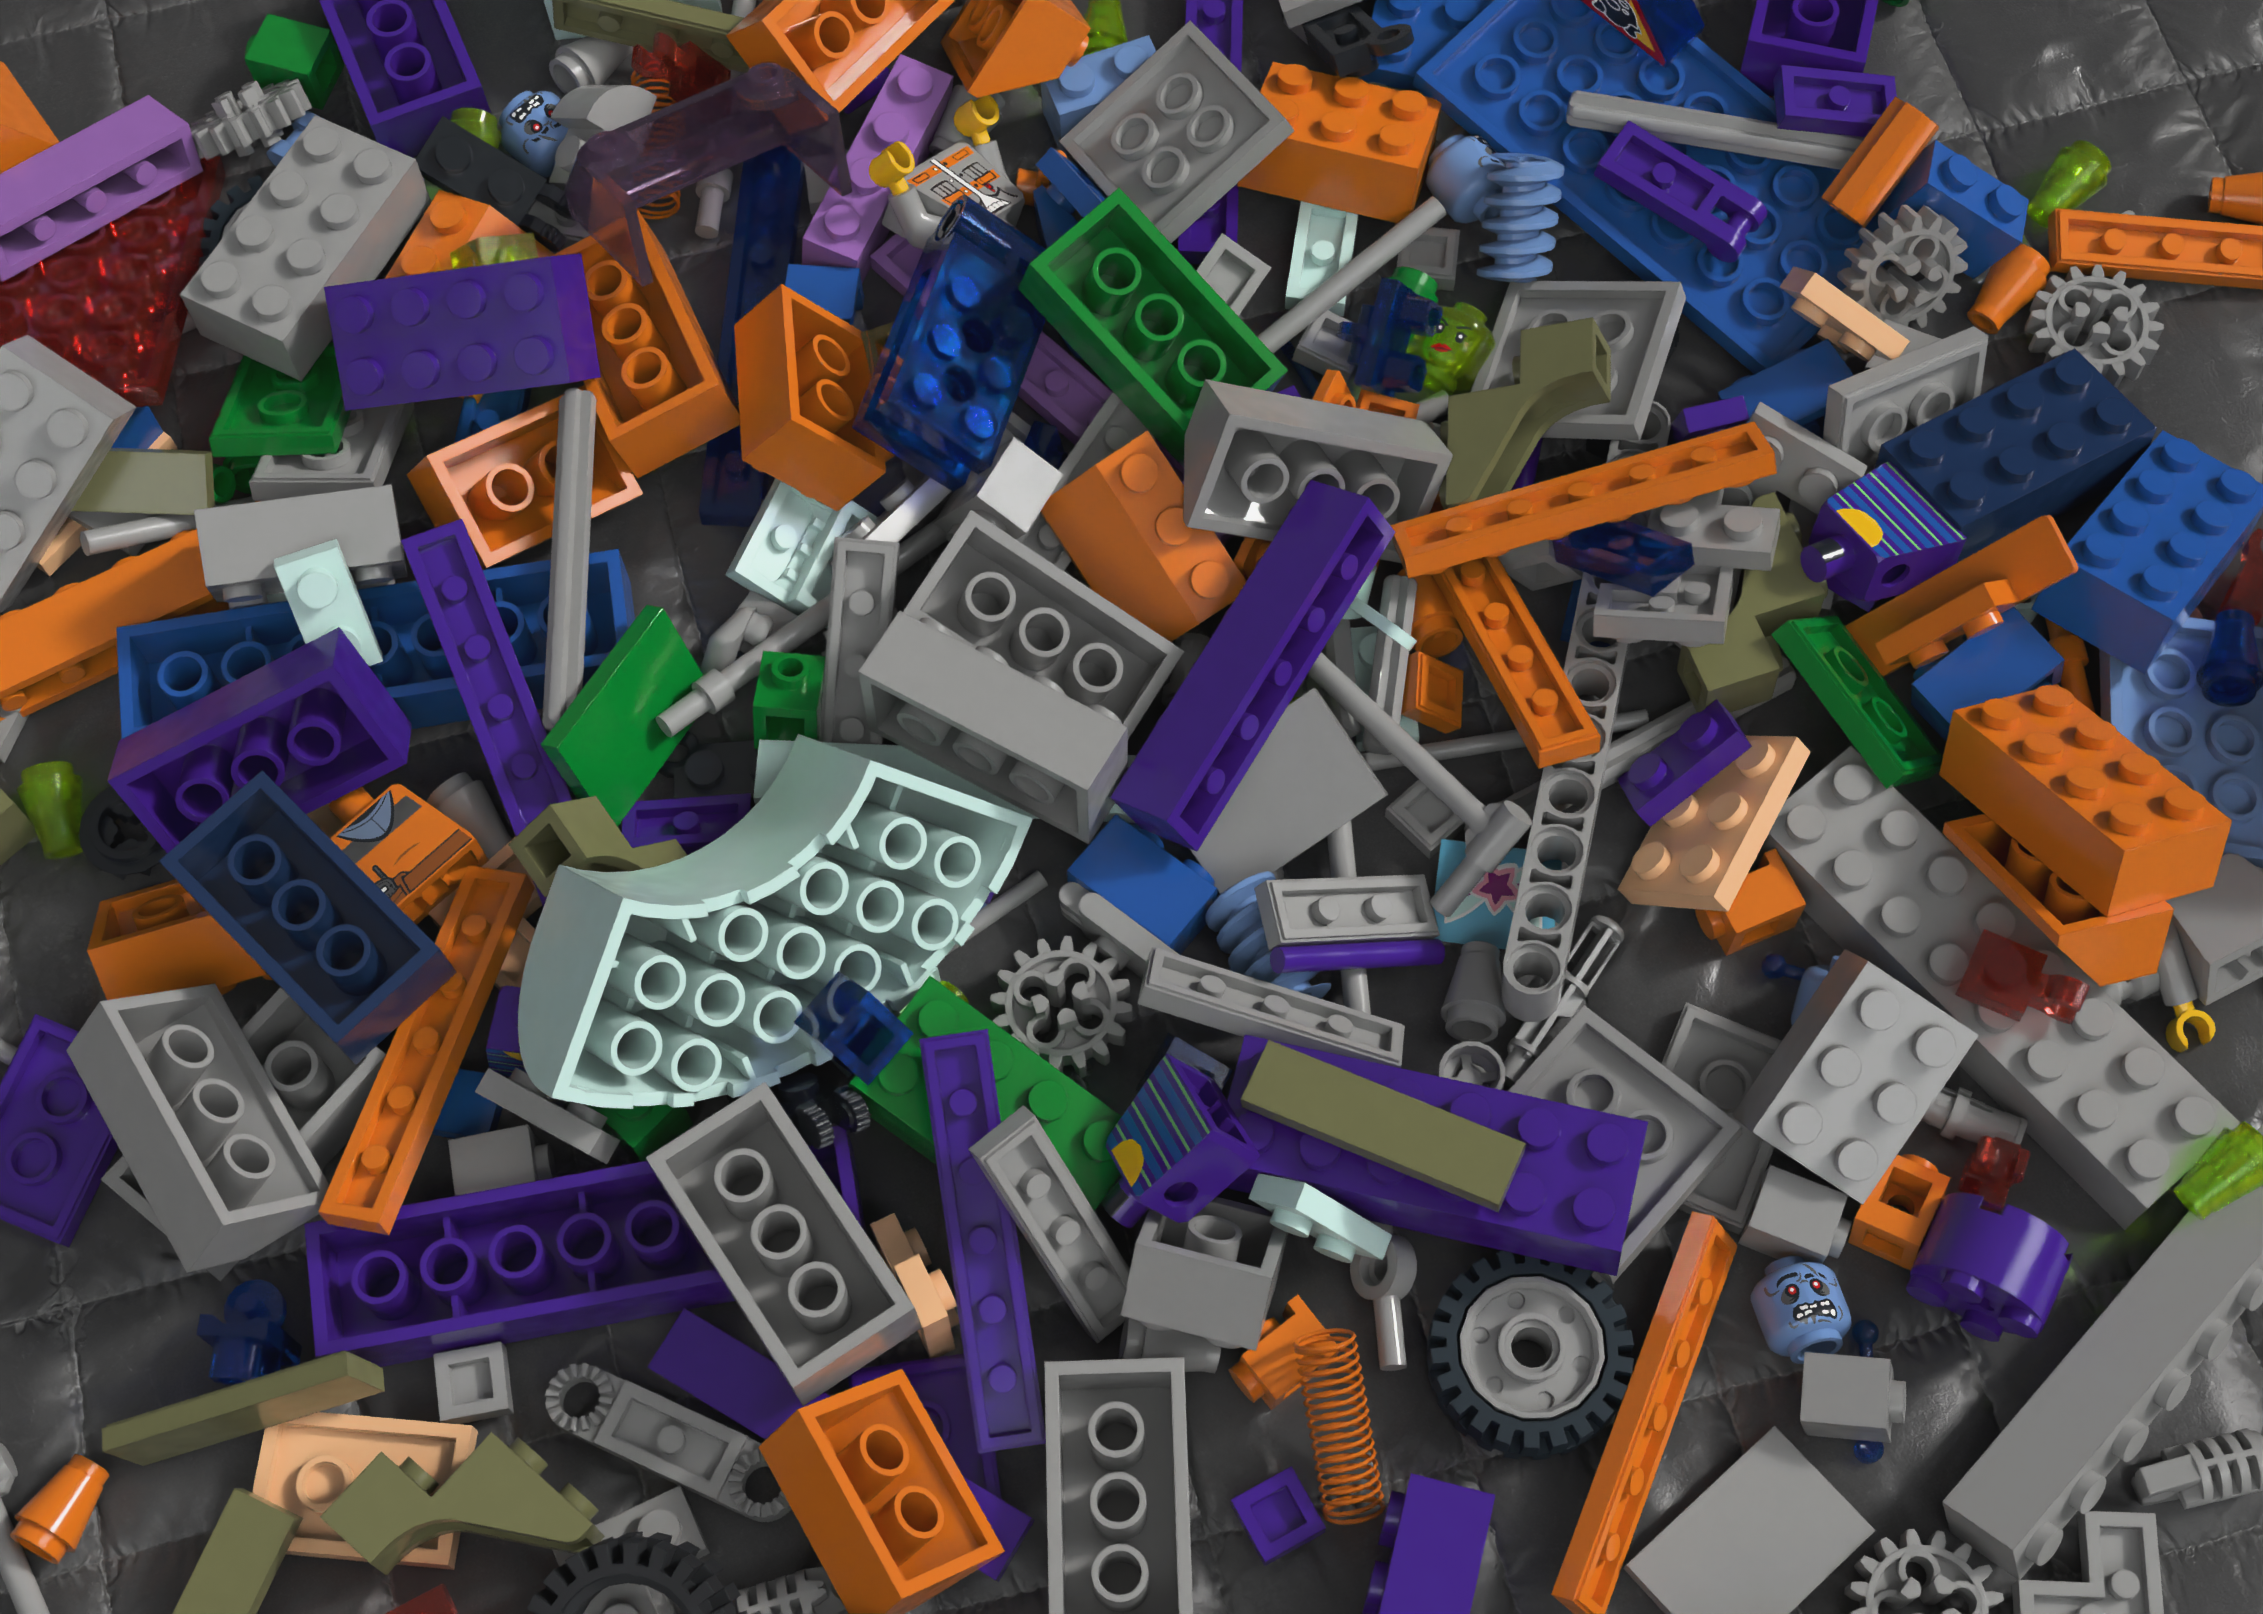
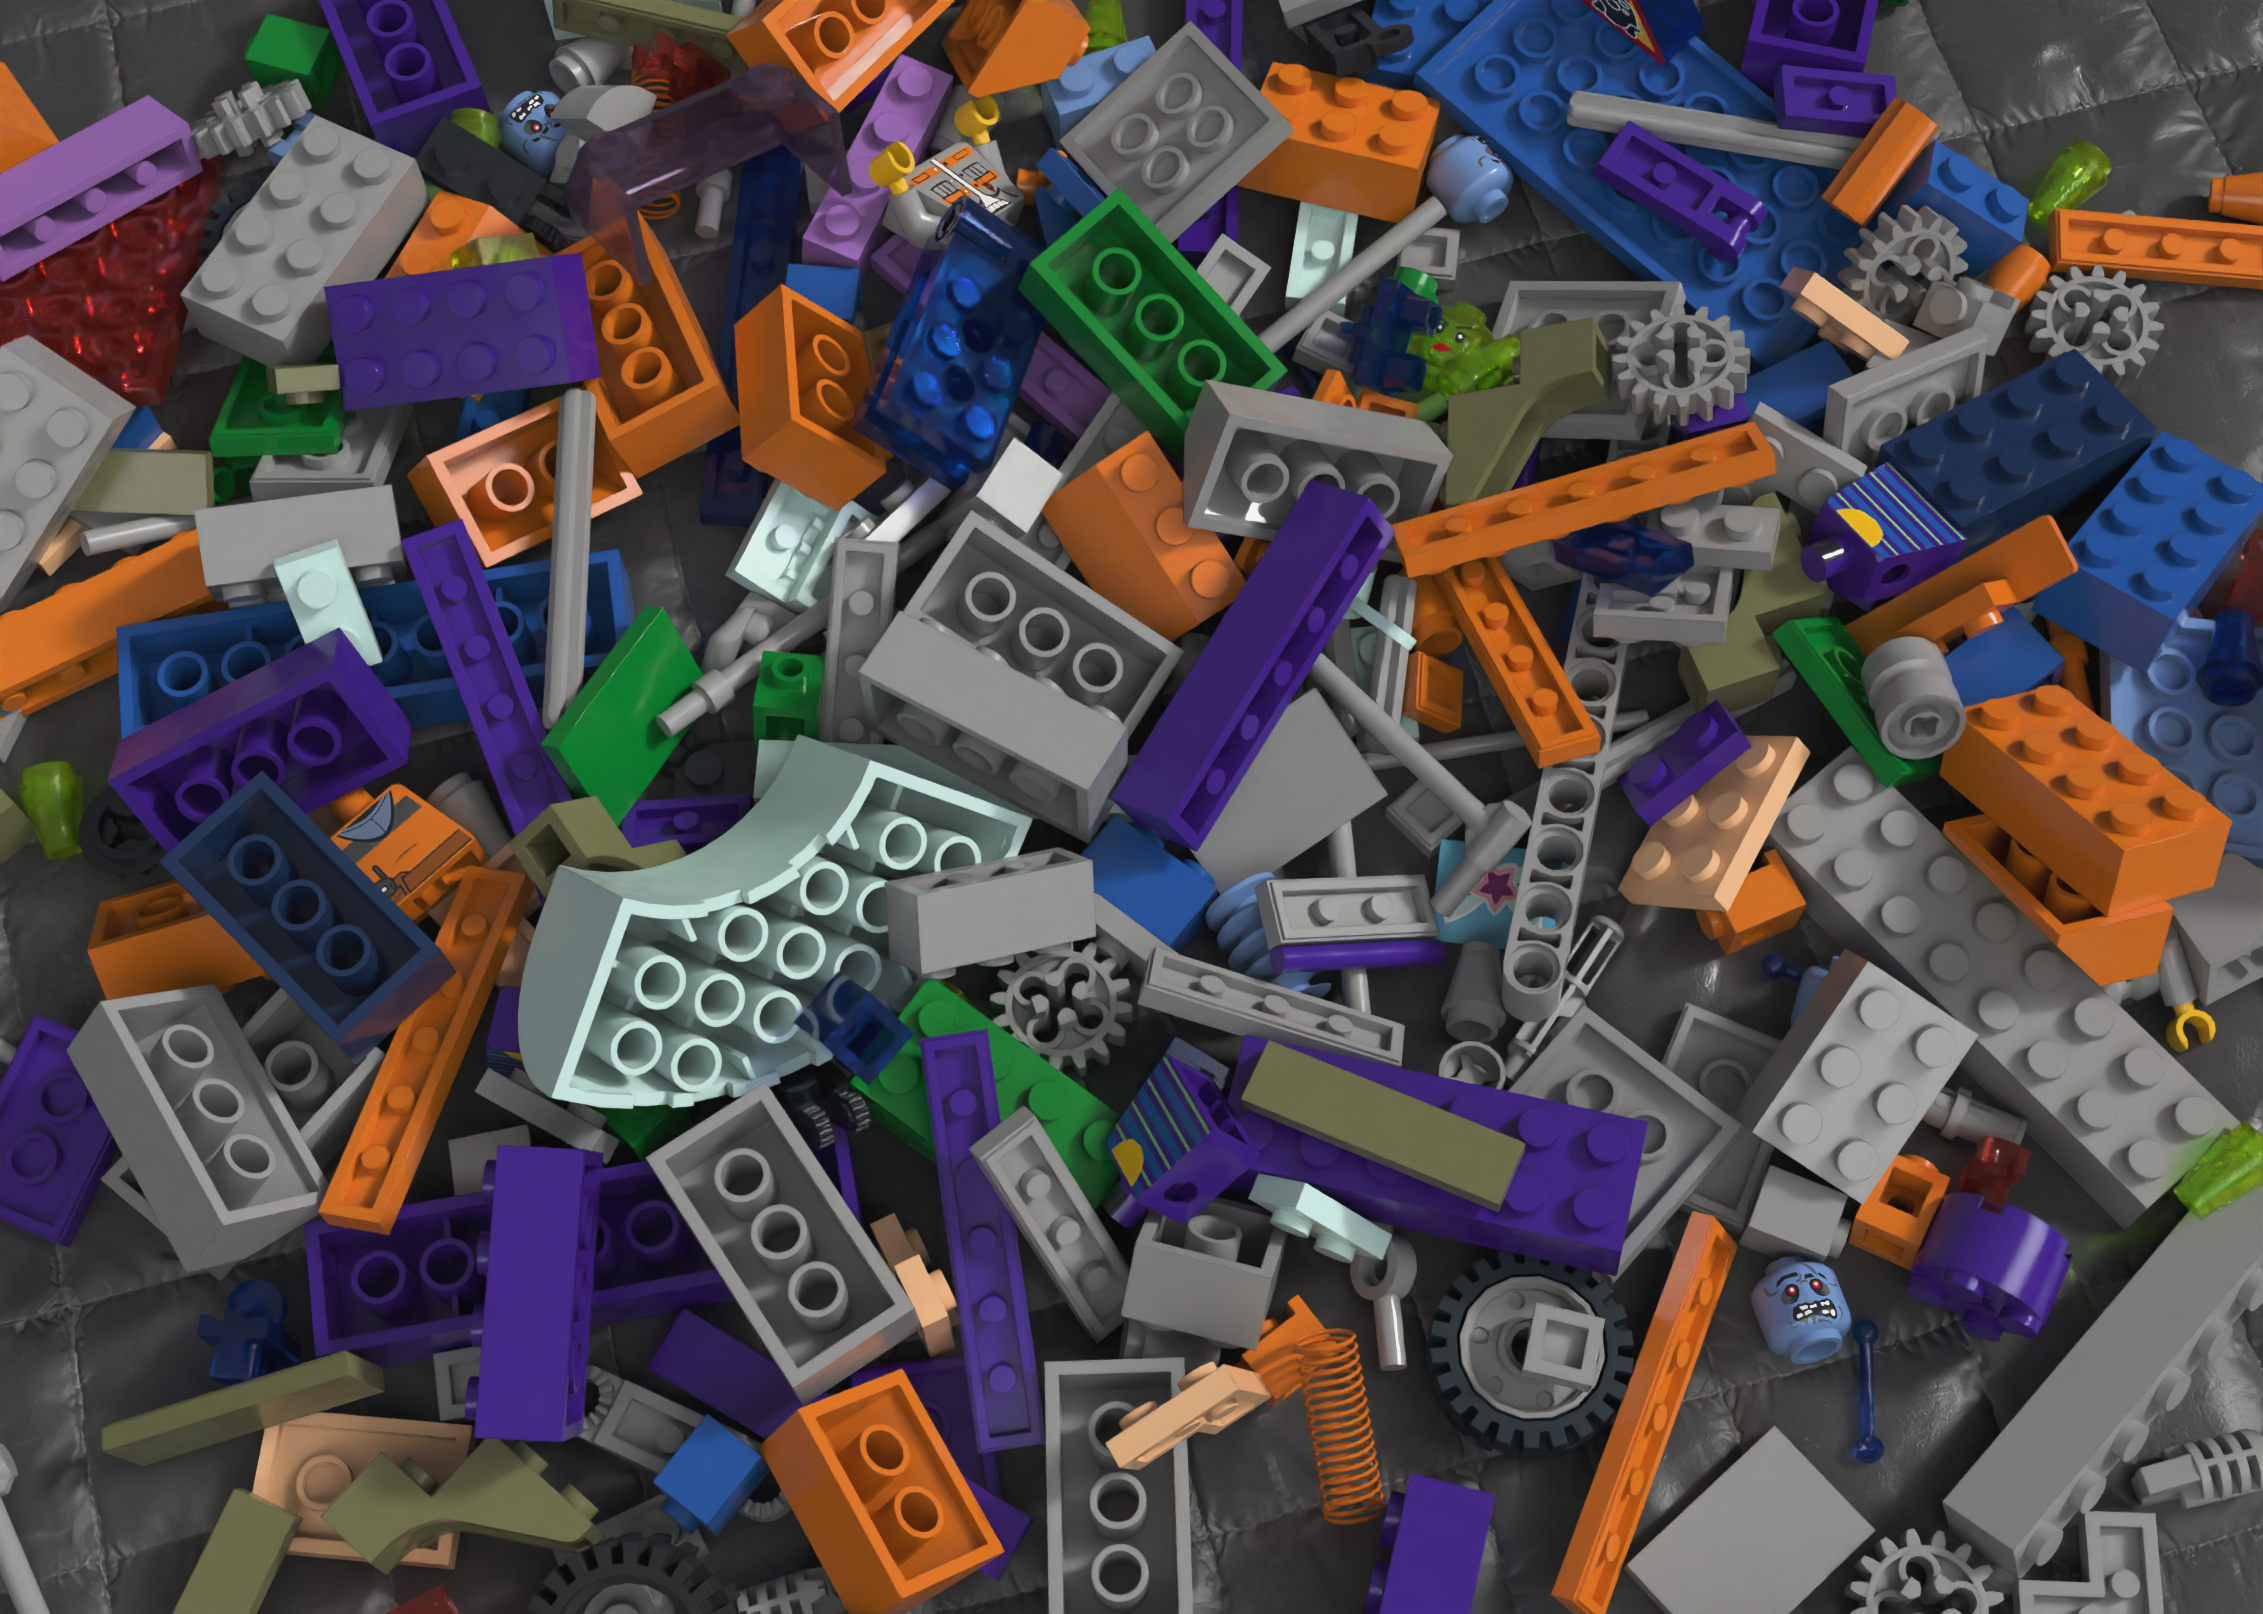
(60, 1510): orange cone -> none
(303, 381): none -> olive plate
(465, 1110): blue tile -> none
(536, 1293): none -> dark purple brick
(709, 1478): none -> blue brick
(990, 912): none -> light grey brick
(1207, 1404): none -> light nougat plate
(1278, 1516): dark purple plate -> none
(1479, 368): none -> clear neon green cone
(1521, 218): medium blue piece -> none
(1562, 1347): none -> light grey plate
(1715, 365): none -> light grey gear
(1850, 1397): light grey brick -> none
(1913, 698): none -> light grey wheel
(1968, 304): none -> light grey brick
(2009, 978): clear red plate -> none

